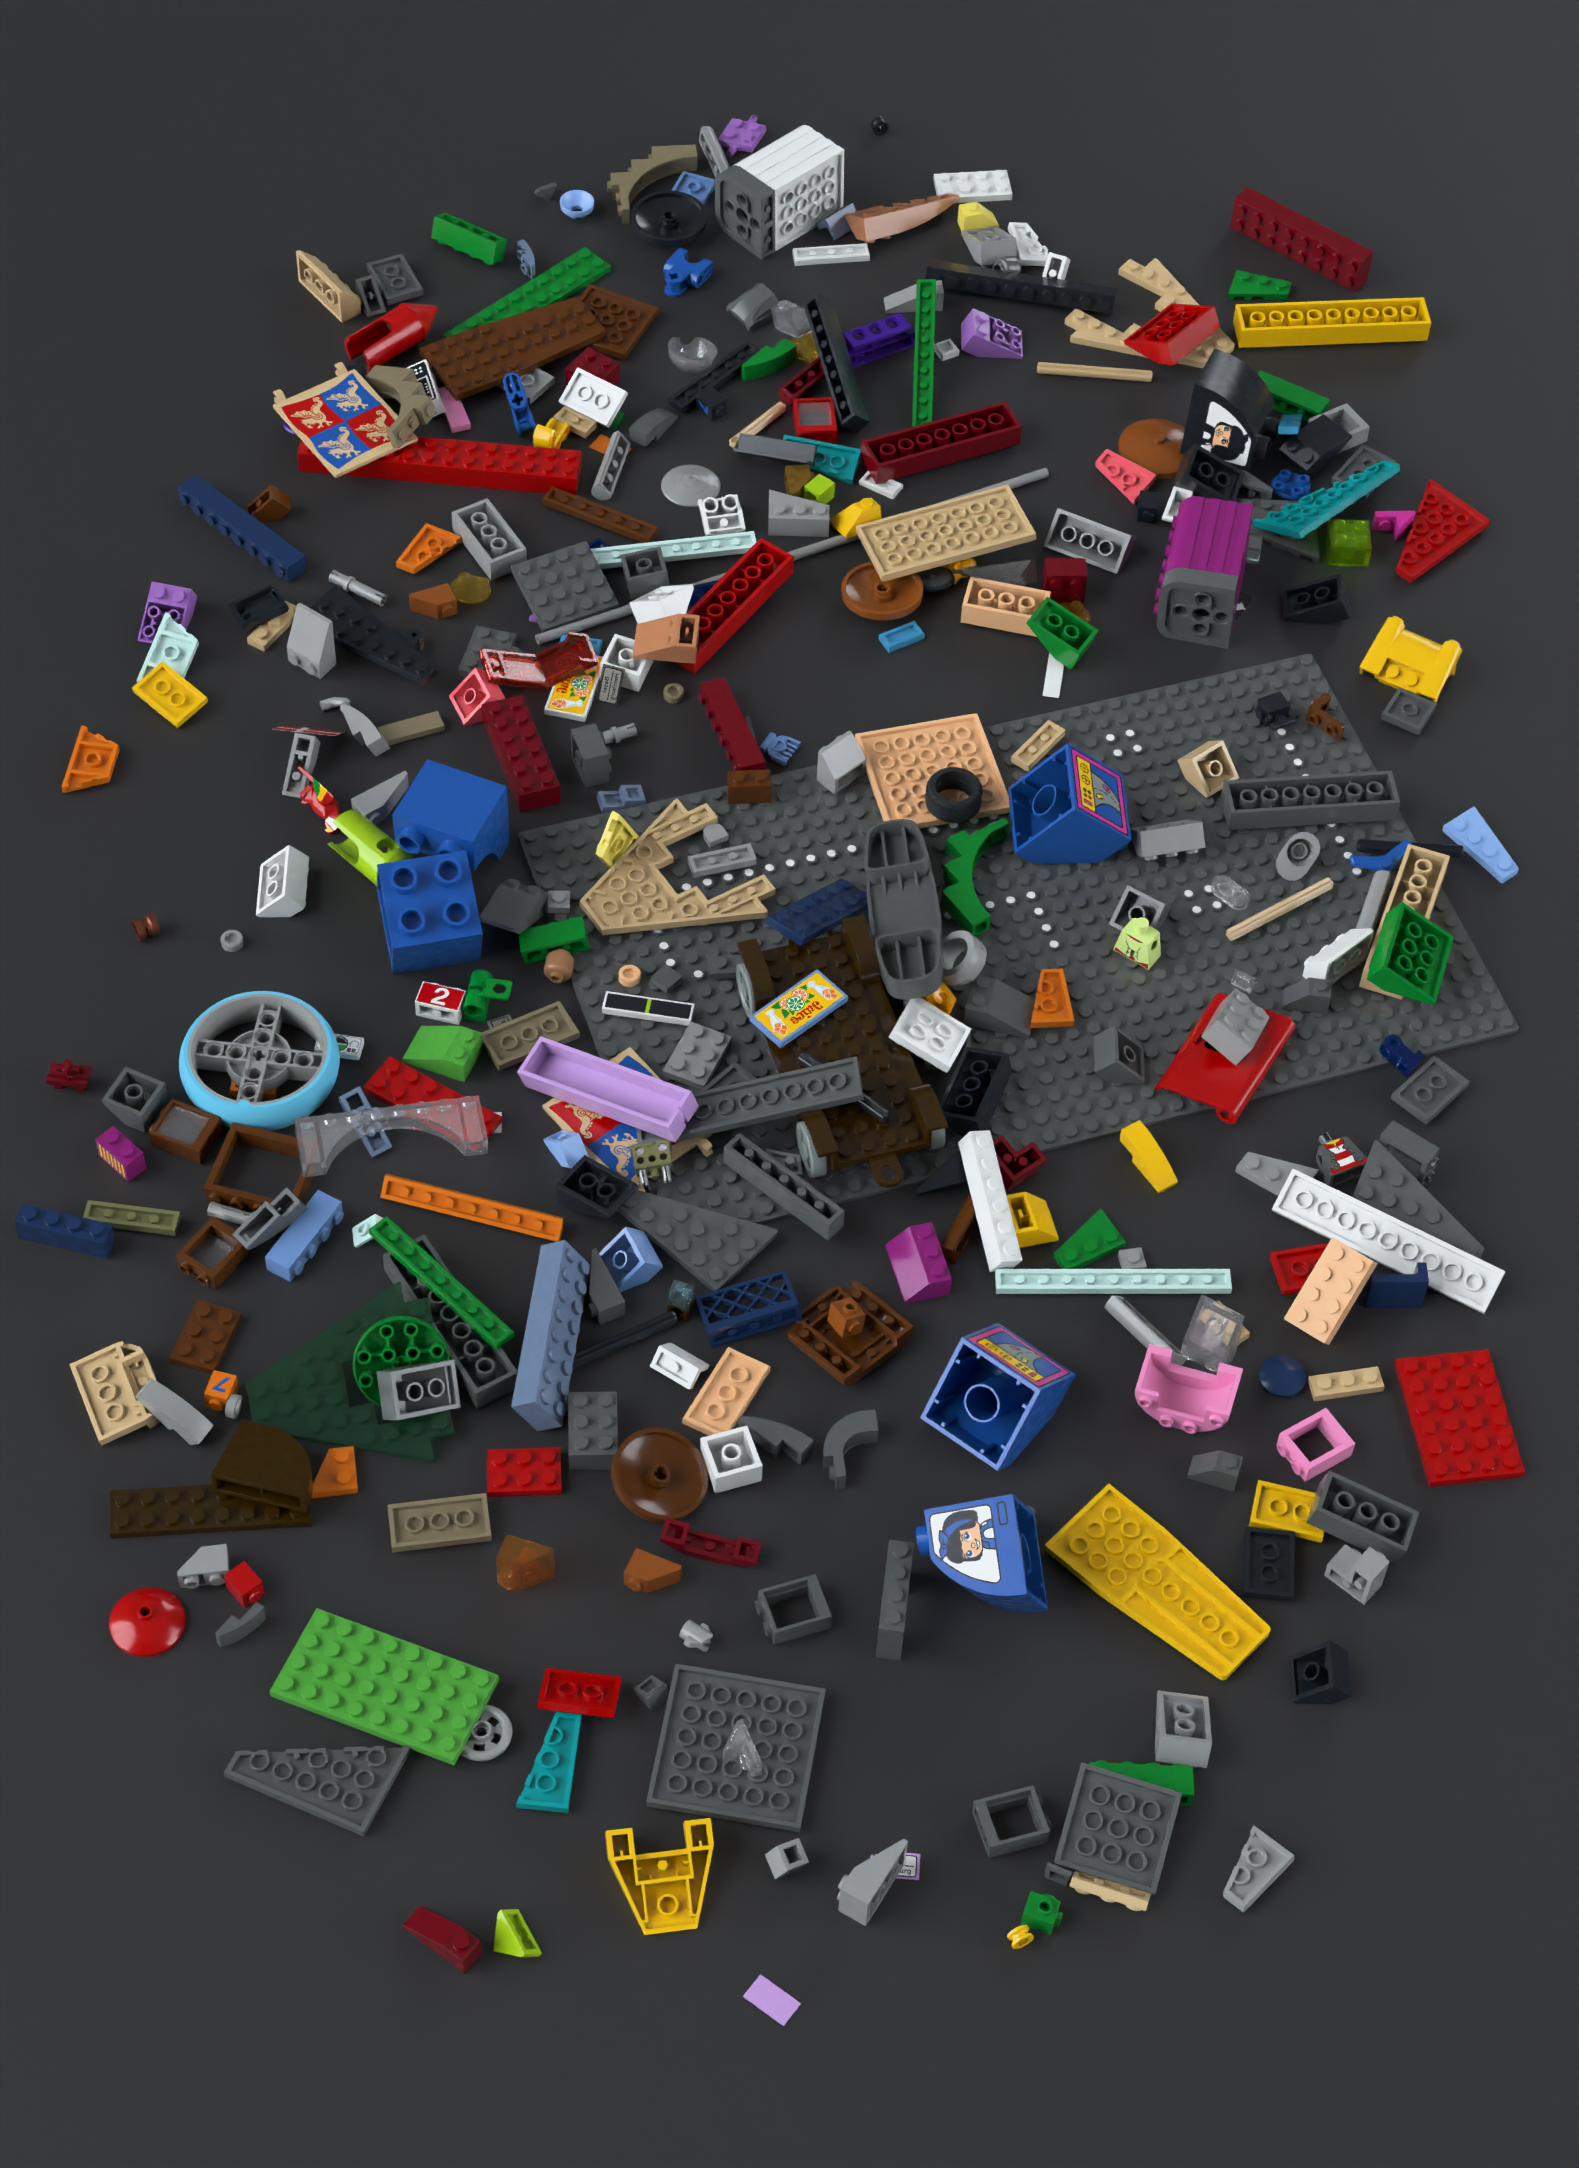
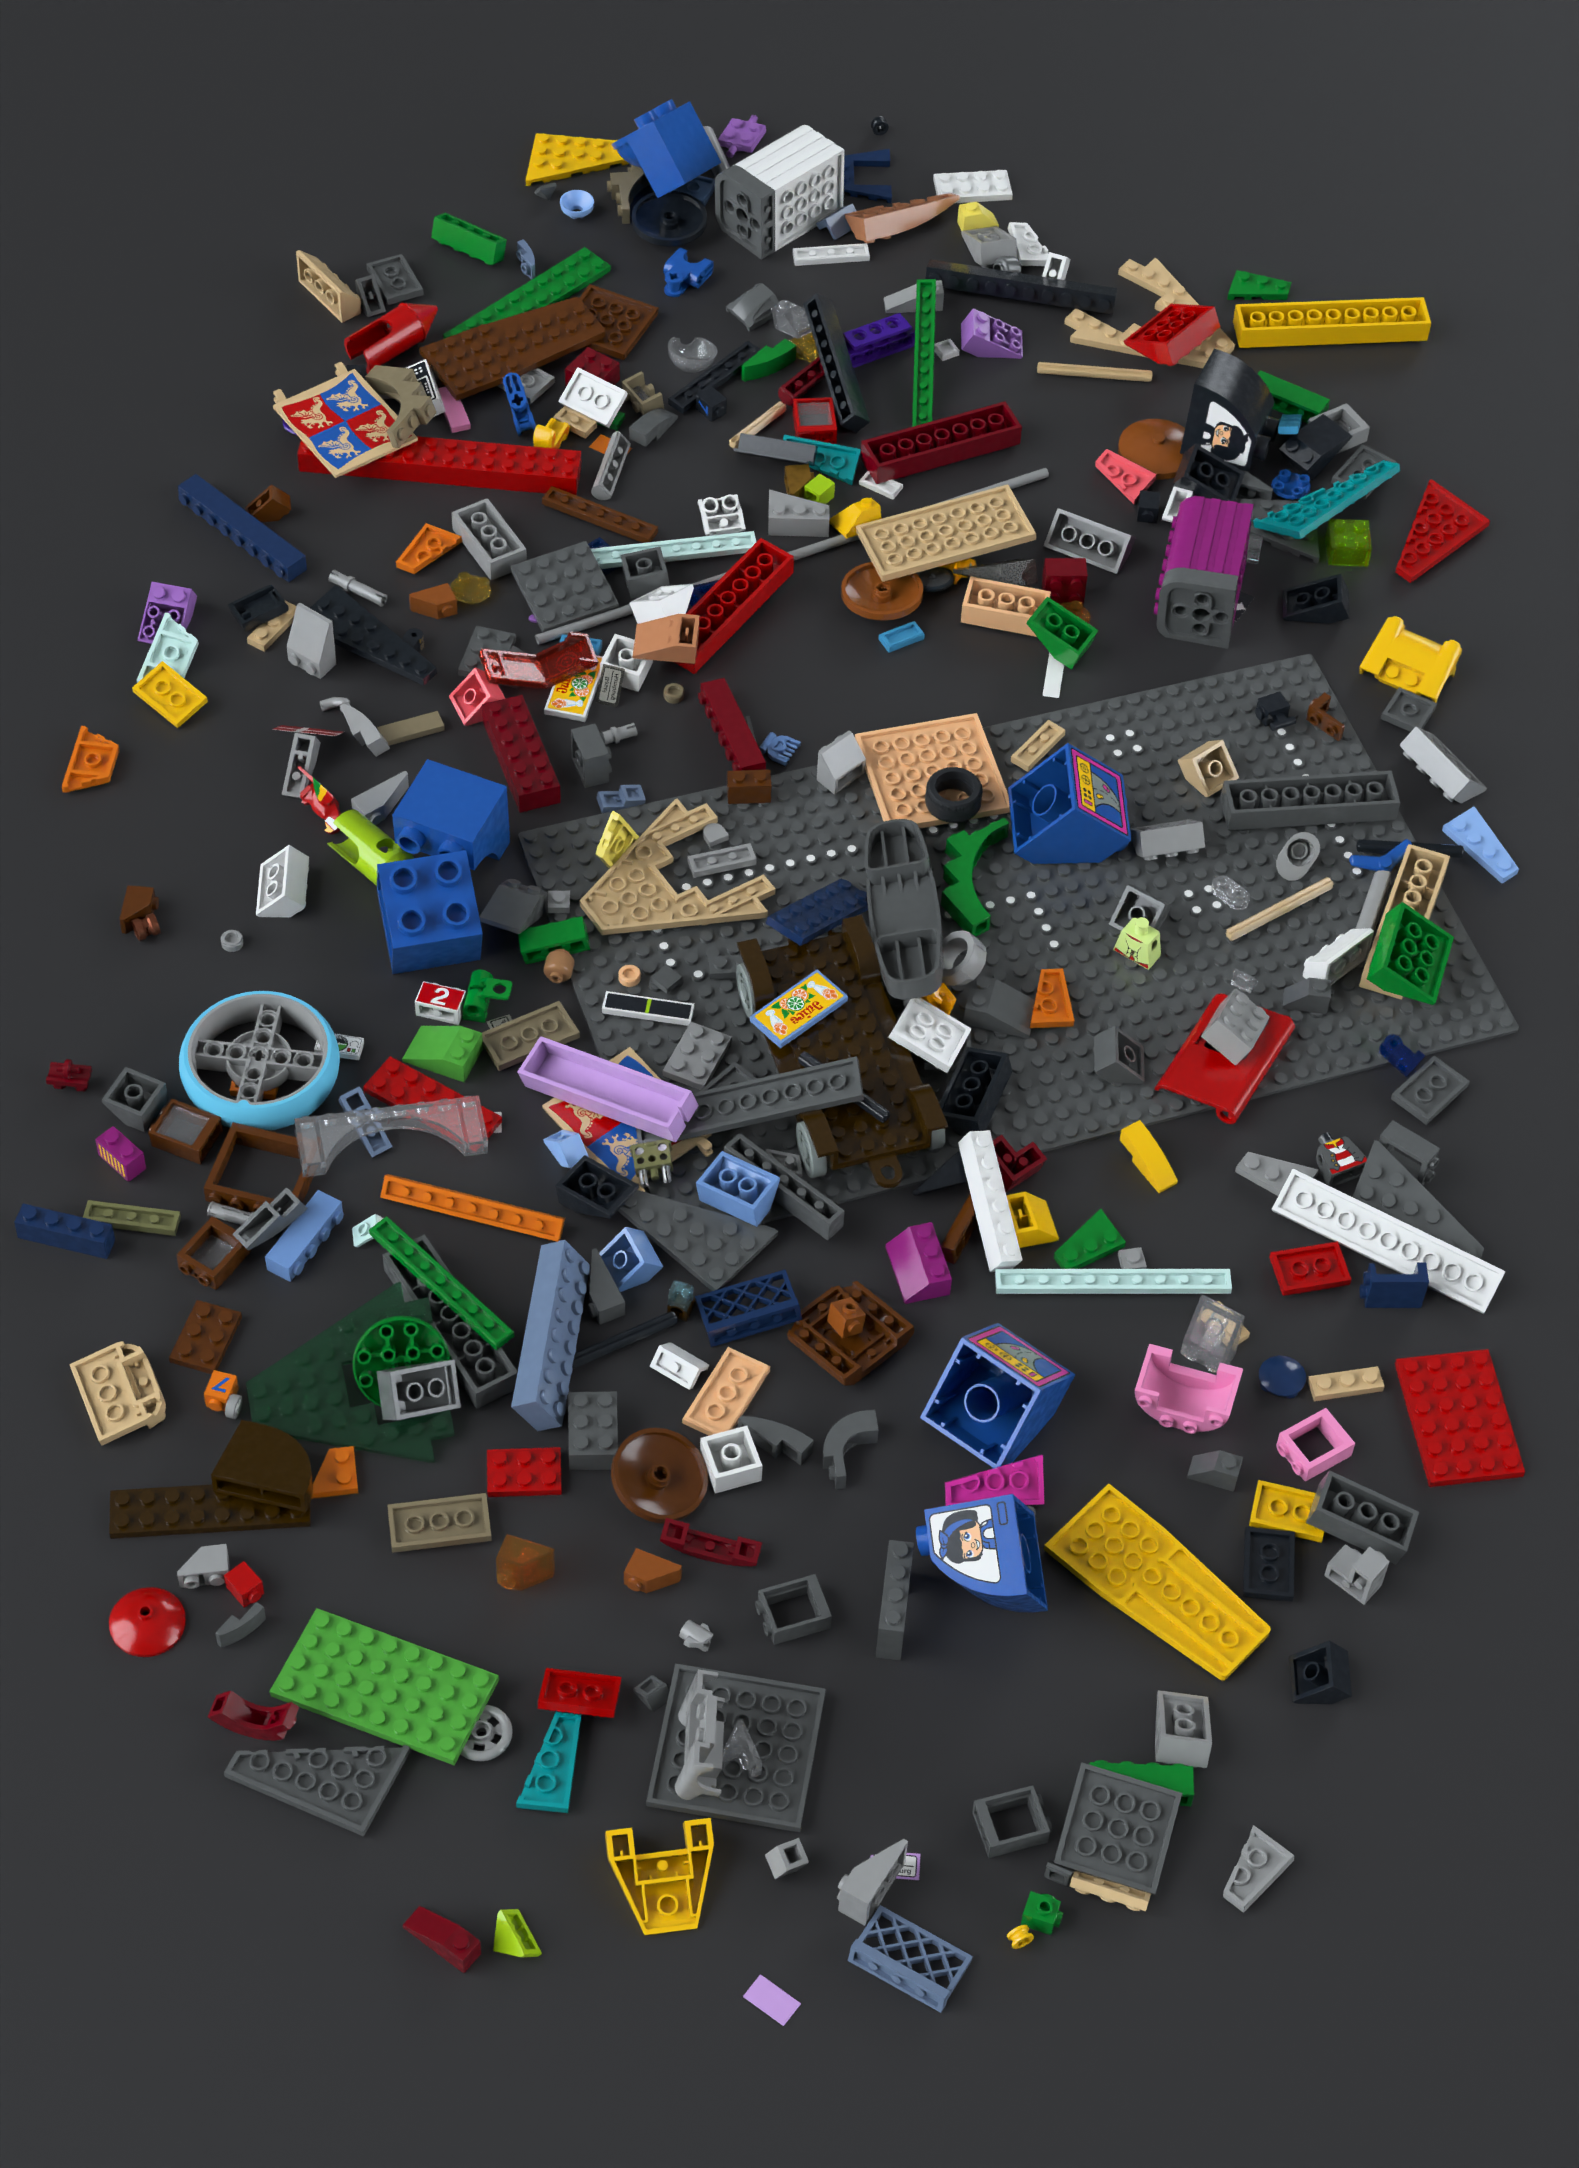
(137, 904): none -> reddish brown slope
(174, 1412): light grey slope -> none
(251, 1719): none -> dark red arch
(560, 156): none -> yellow wing
(642, 395): none -> dark tan window
(669, 147): none -> blue piece
(690, 483): light grey hat -> none
(702, 1740): none -> light grey piece
(738, 1188): none -> medium blue slope
(870, 159): none -> dark blue wing
(899, 1972): none -> sand blue fence
(1018, 1478): none -> dark pink wing
(1141, 1327): light grey brick -> none
(1301, 239): dark red brick -> none
(1330, 1291): light nougat brick -> none
(1397, 521): dark pink slope -> none
(1441, 765): none -> slope

